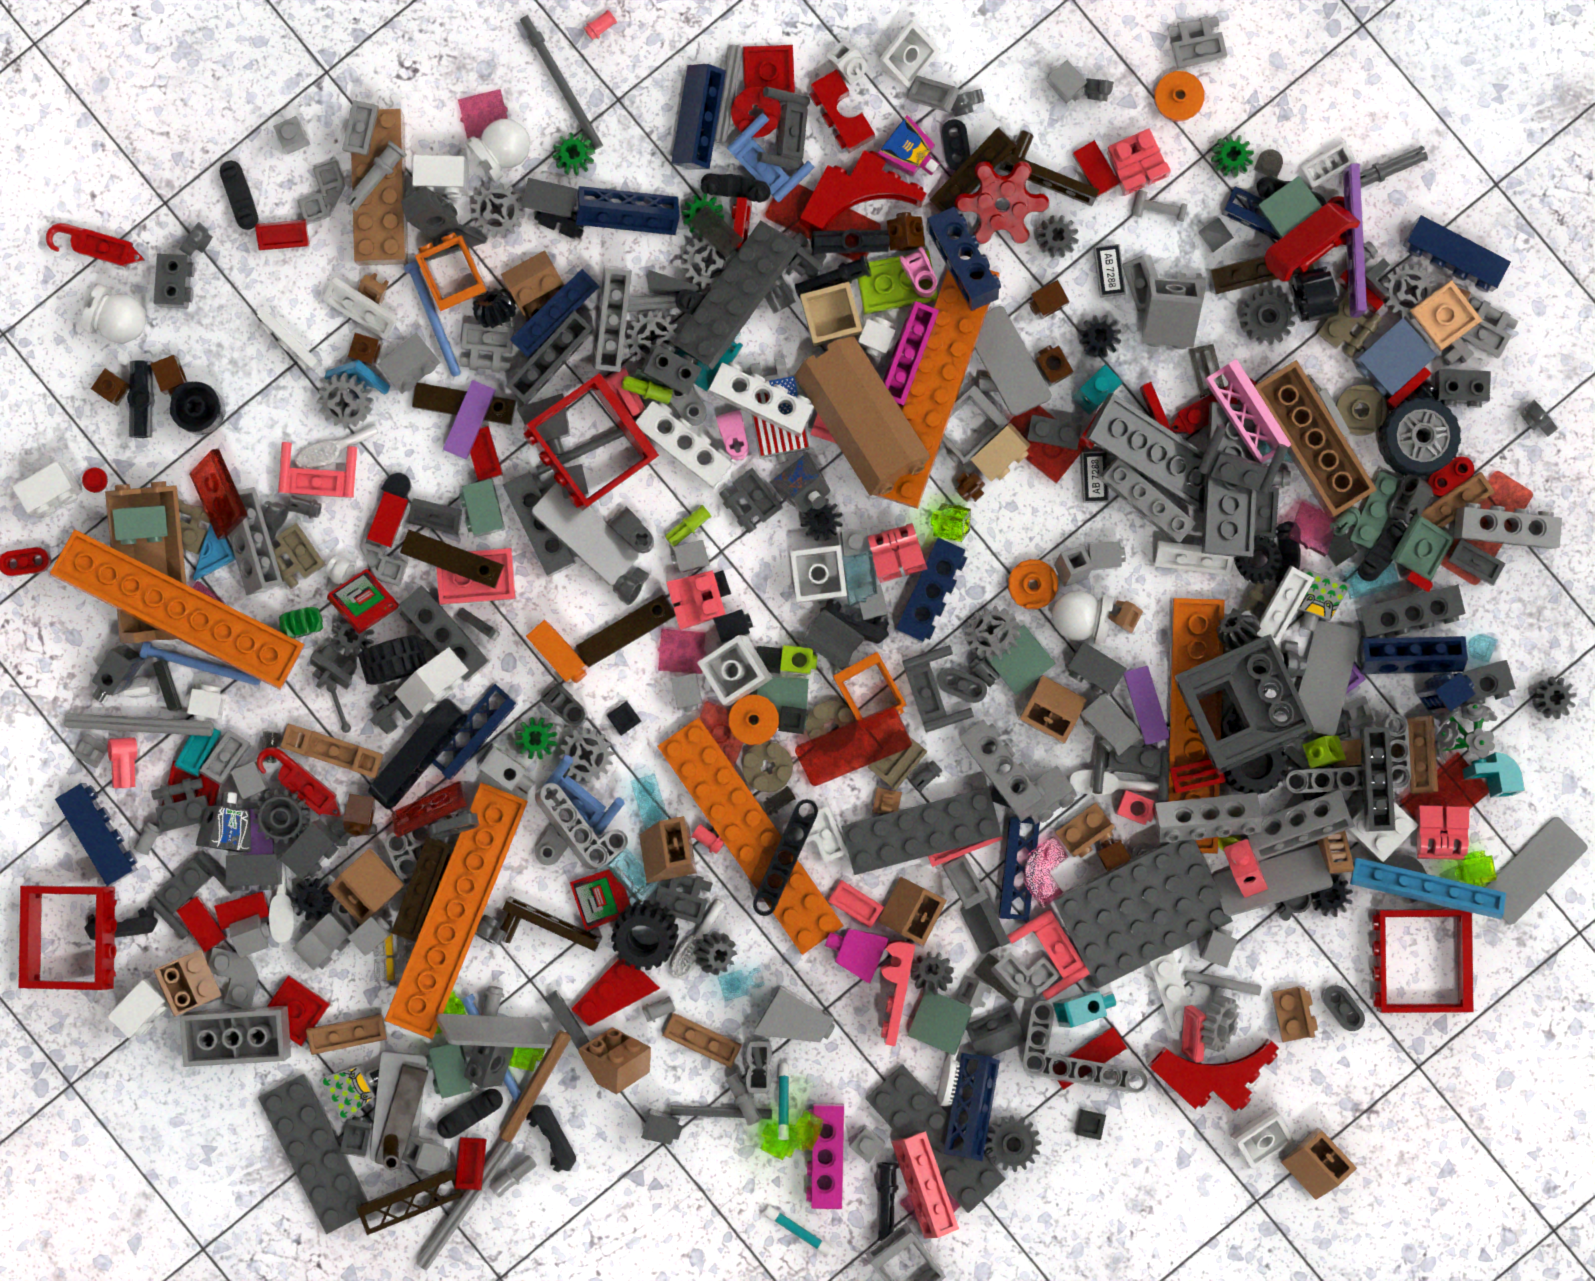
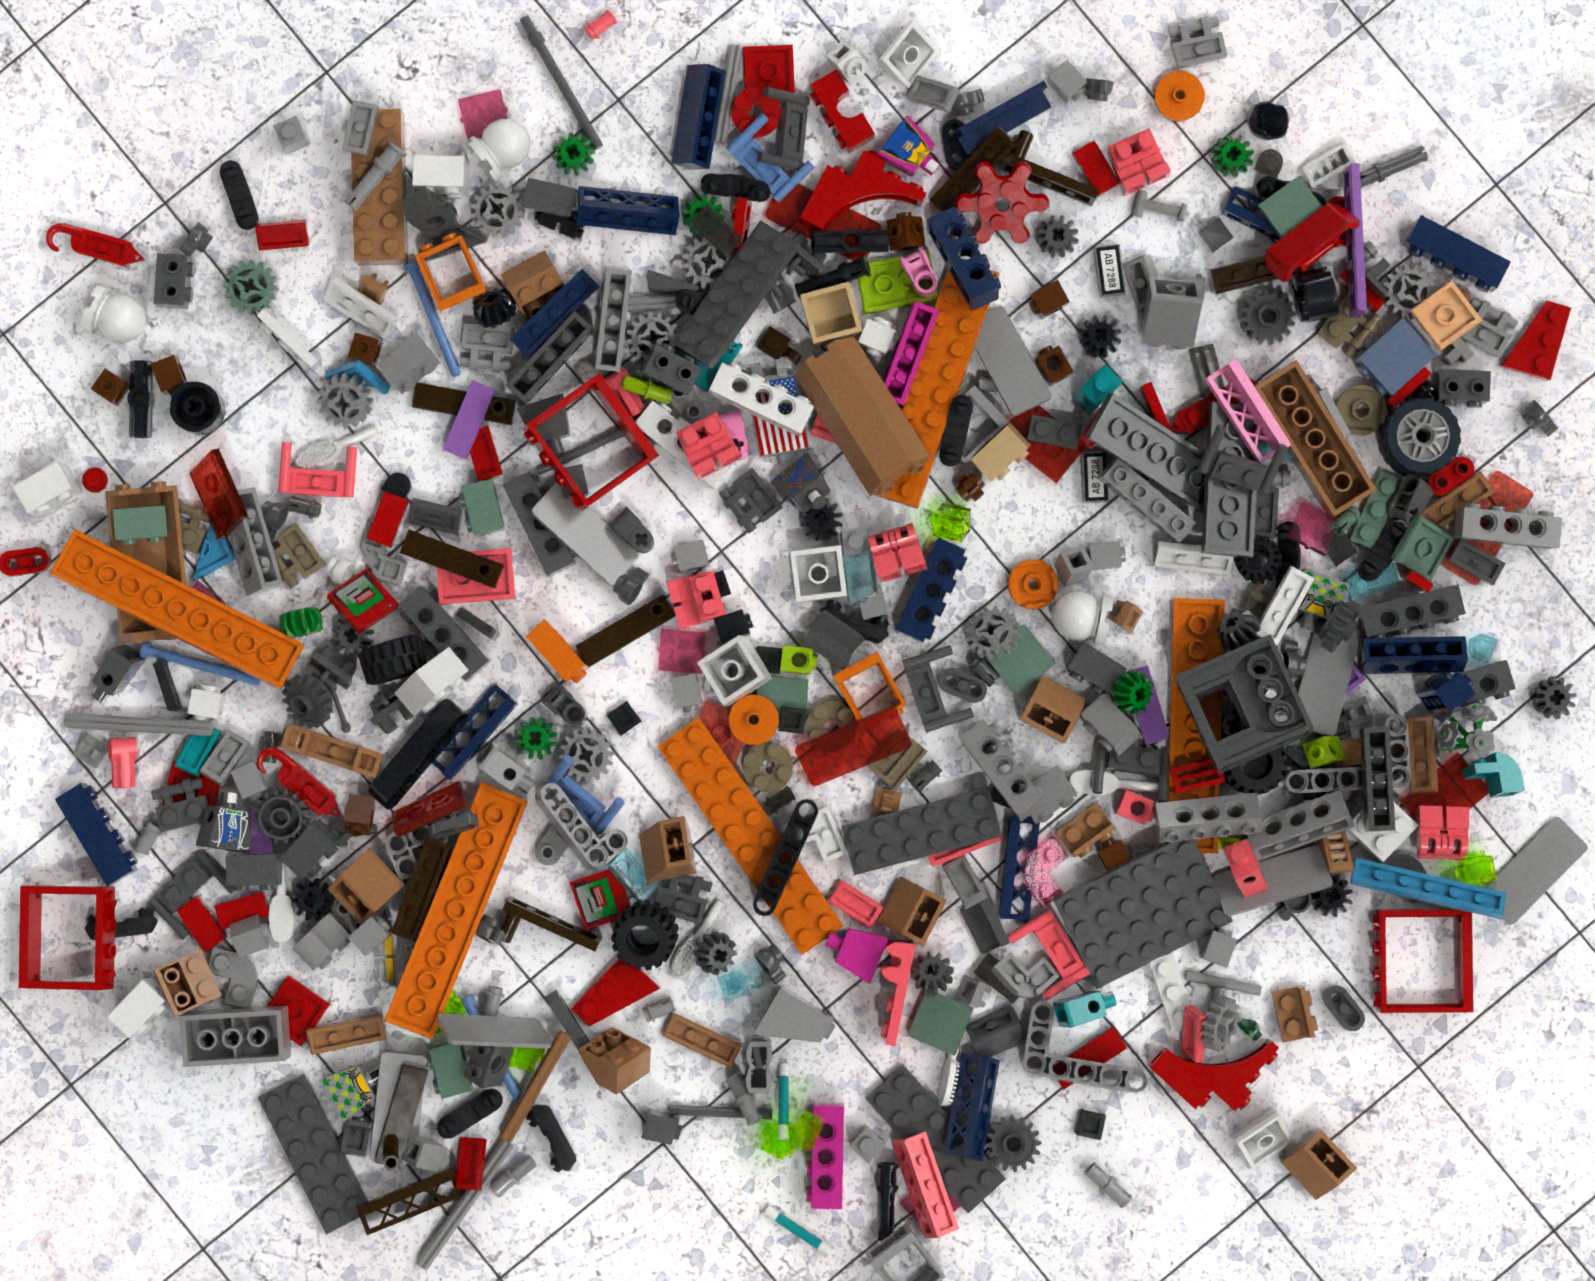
(142, 687): white slope -> none
(255, 278): none -> sand green gear
(308, 700): none -> dark grey gear
(331, 185): light grey tile -> none
(649, 800): clear light blue plate -> none
(688, 526): lime axle -> none
(701, 434): none -> coral hips
(708, 839): coral pin -> none
(770, 961): none -> dark grey piece
(777, 345): none -> dark brown plate
(956, 430): none -> black piece
(1007, 116): none -> dark blue fence
(1108, 1185): none -> light grey pin
(1132, 692): none -> green gear
(1250, 1028): none -> clear green tile
(1268, 120): none -> black hair
(1340, 625): none -> dark grey gear
(1540, 344): none -> red wing

